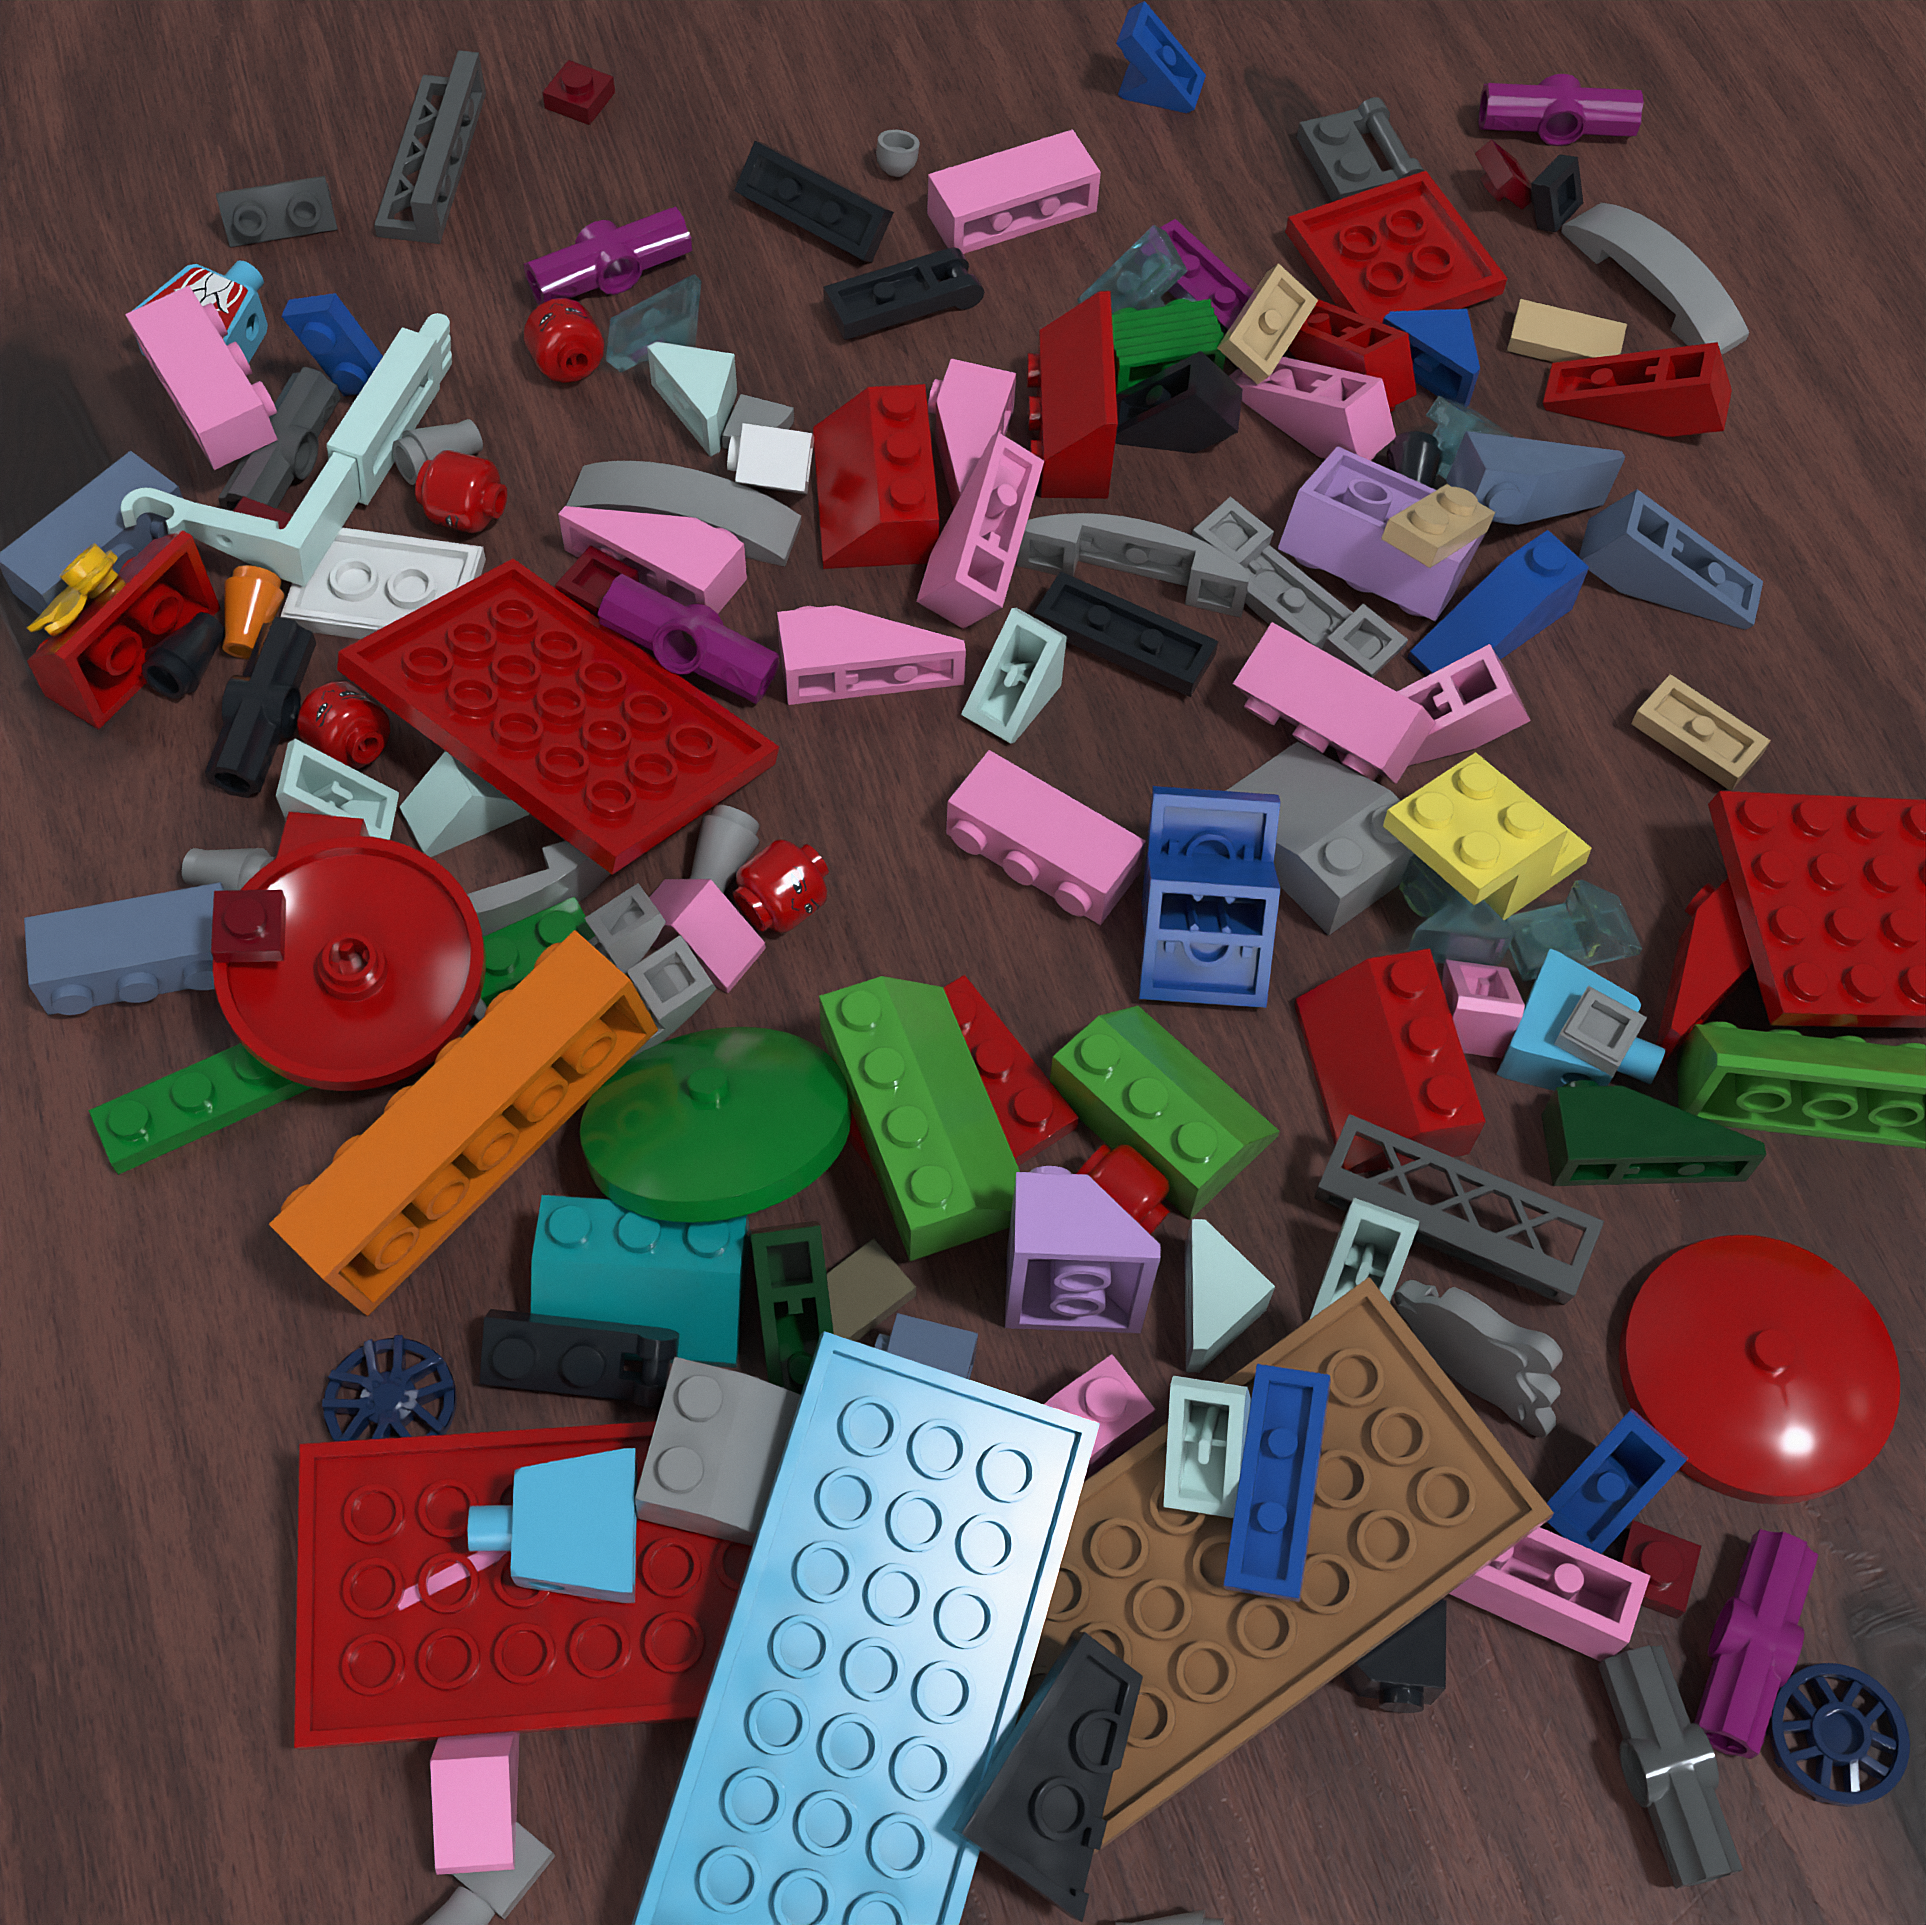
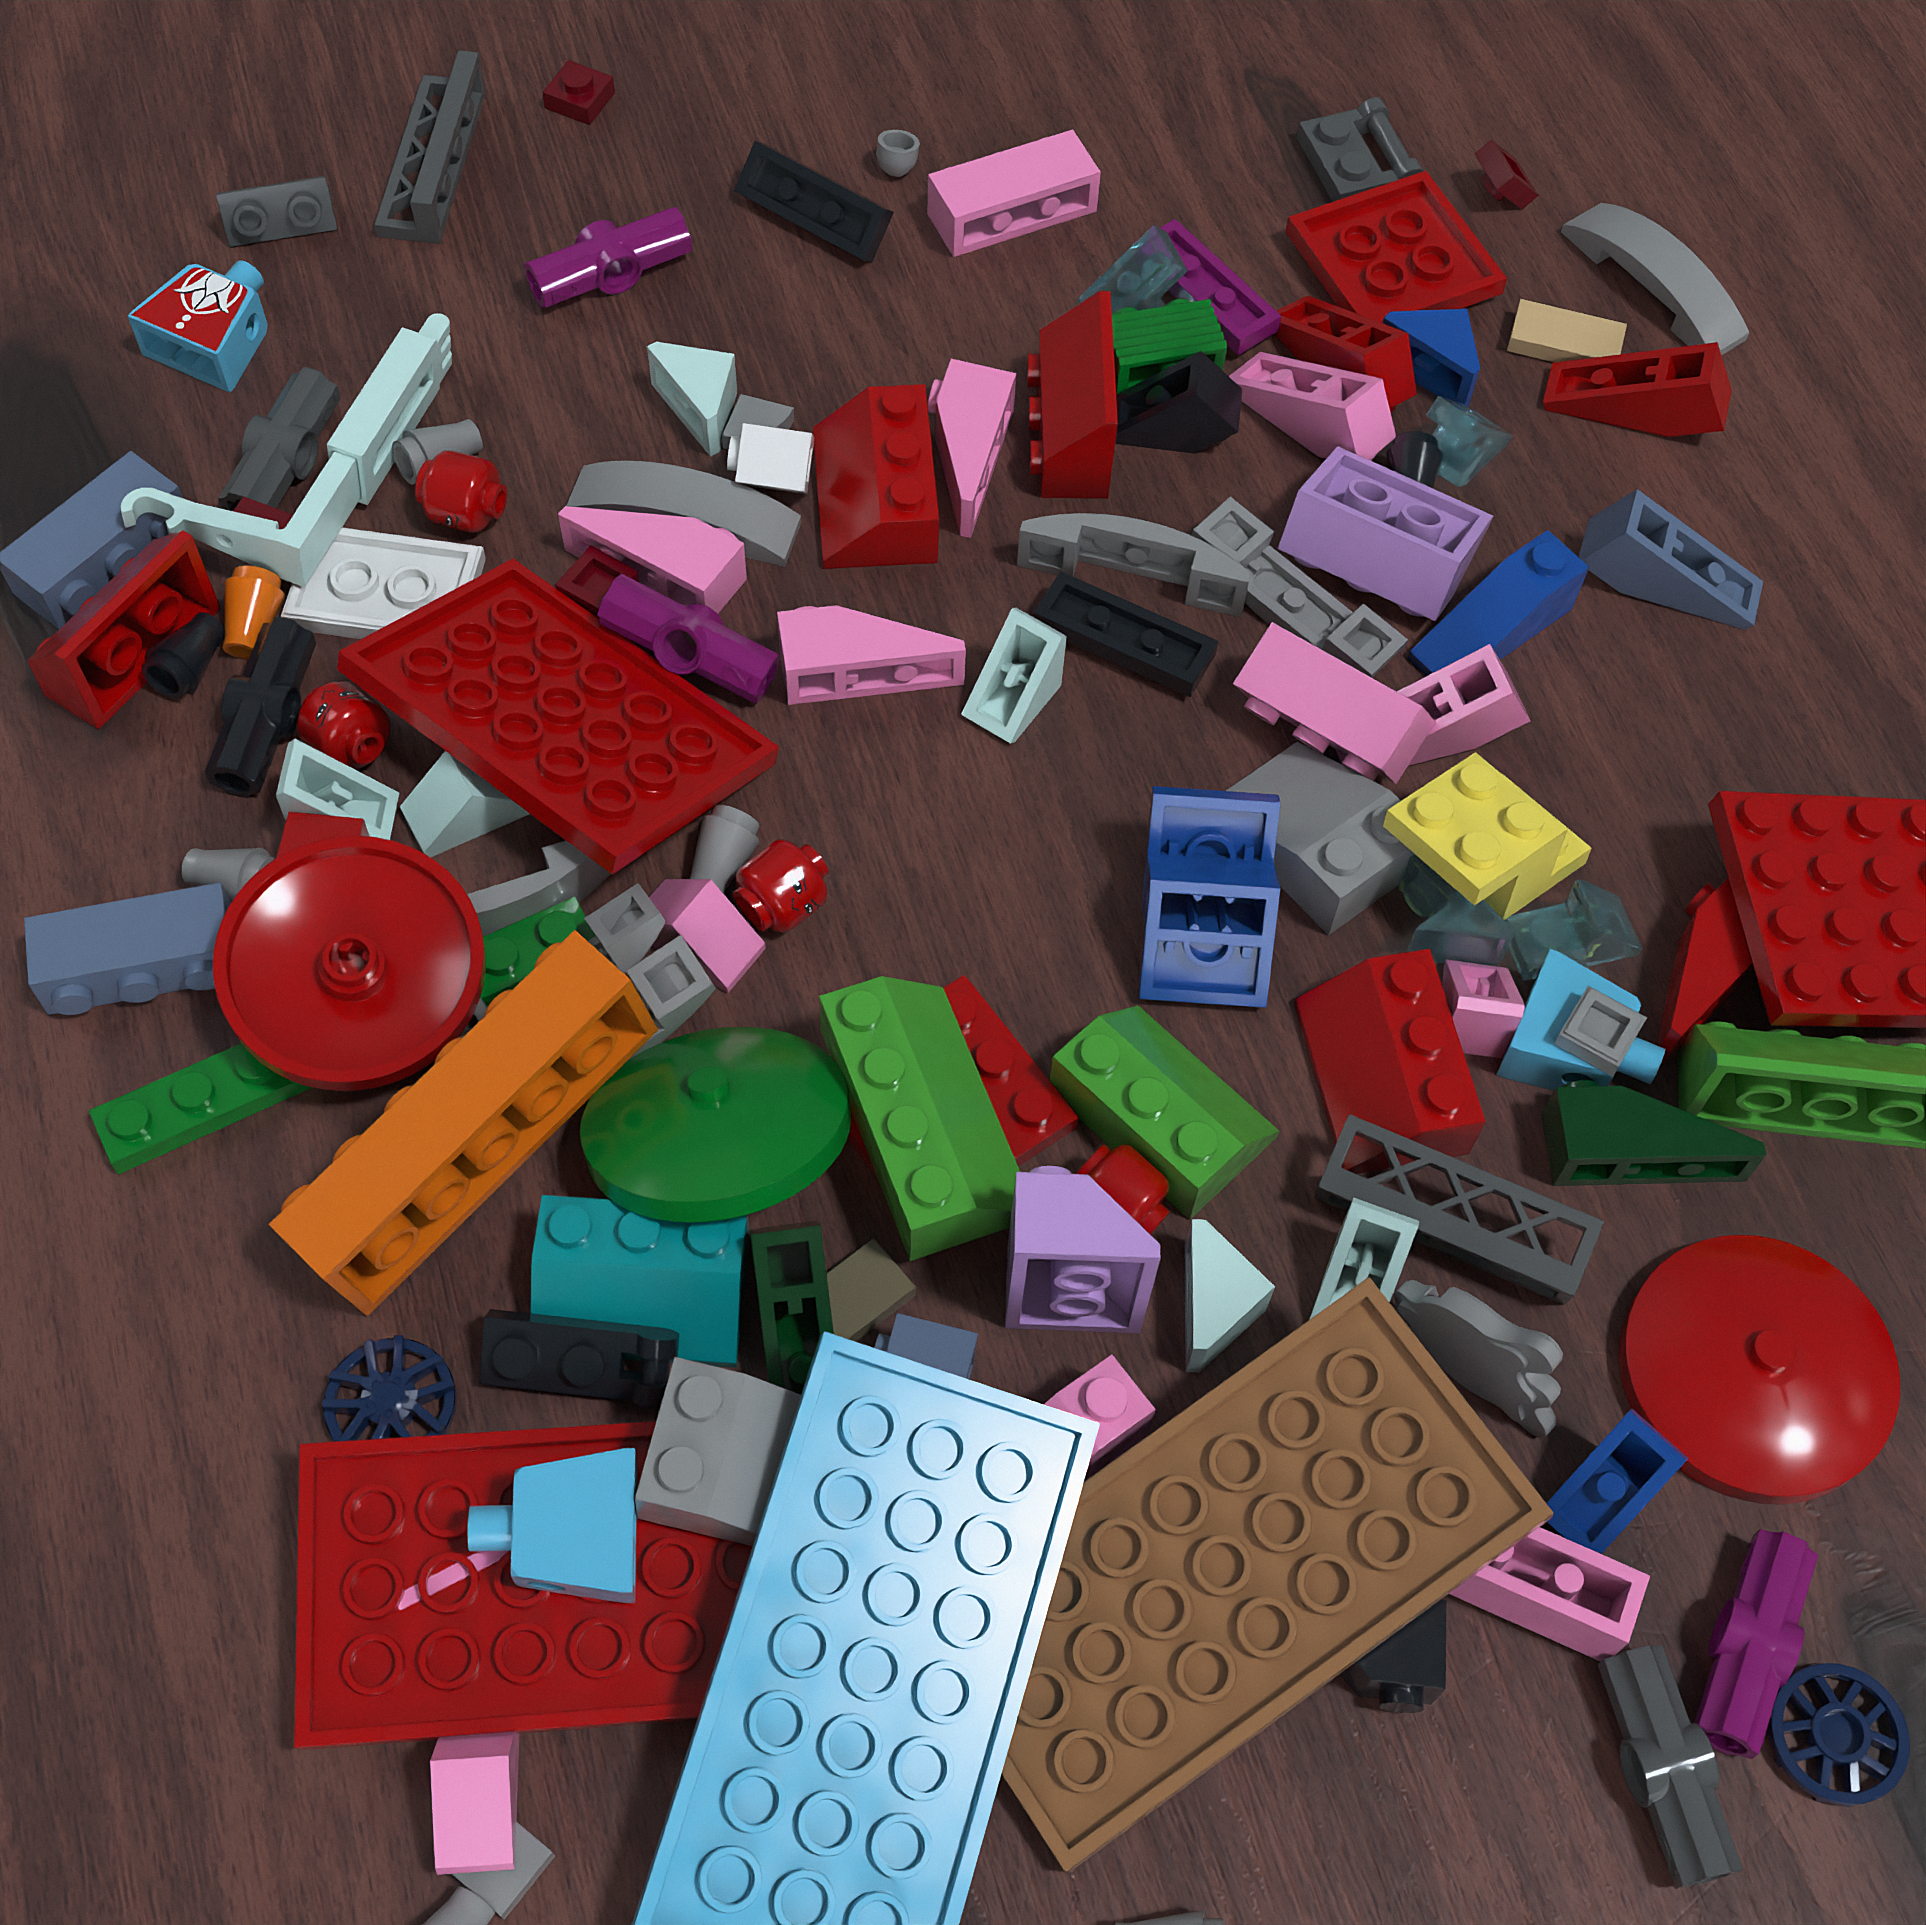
(86, 576): yellow plate -> none
(204, 376): bright pink brick -> none
(248, 925): dark red plate -> none
(333, 340): blue plate -> none
(564, 335): red head -> none
(663, 318): clear light blue slope -> none
(902, 292): black plate -> none
(983, 535): bright pink slope -> none
(1044, 837): bright pink brick -> none
(1051, 1780): black wing -> none
(1159, 66): blue slope -> none
(1205, 1445): light aqua slope -> none
(1267, 324): tan plate -> none
(1277, 1483): blue plate -> none
(1438, 525): tan plate -> none
(1533, 477): sand blue slope -> none
(1557, 193): black plate -> none
(1560, 109): magenta piece -> none
(1668, 1562): dark red plate -> none
(1700, 732): tan plate -> none

